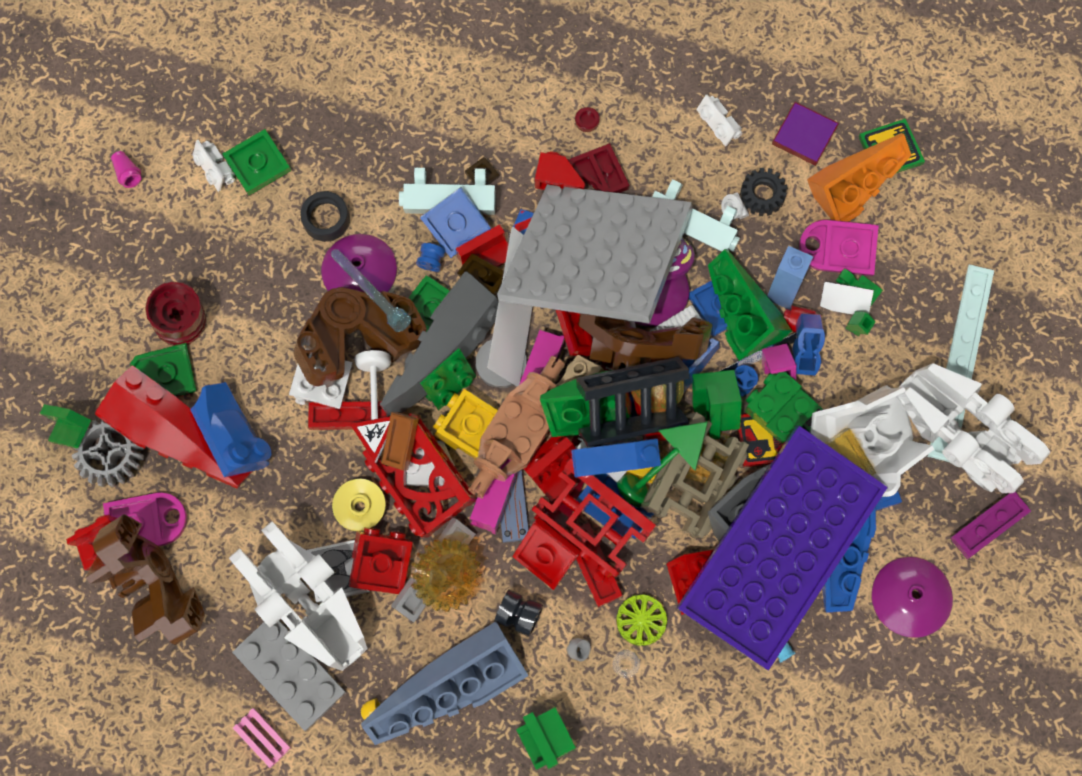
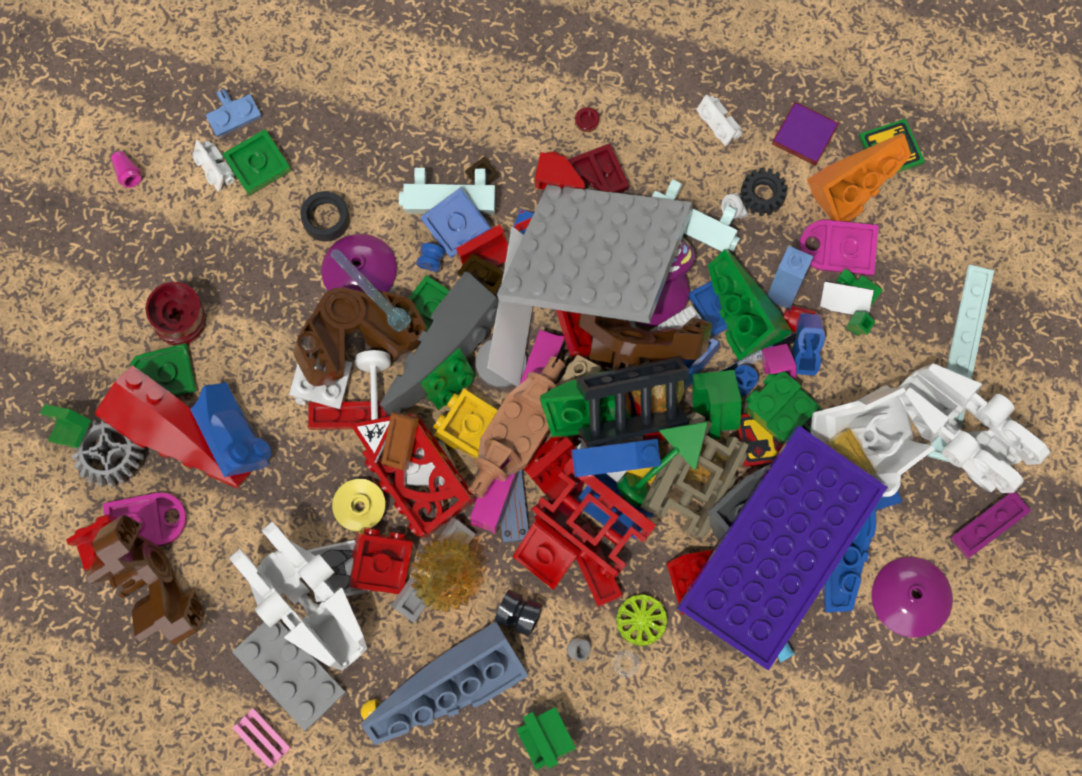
(232, 114): none -> medium blue plate

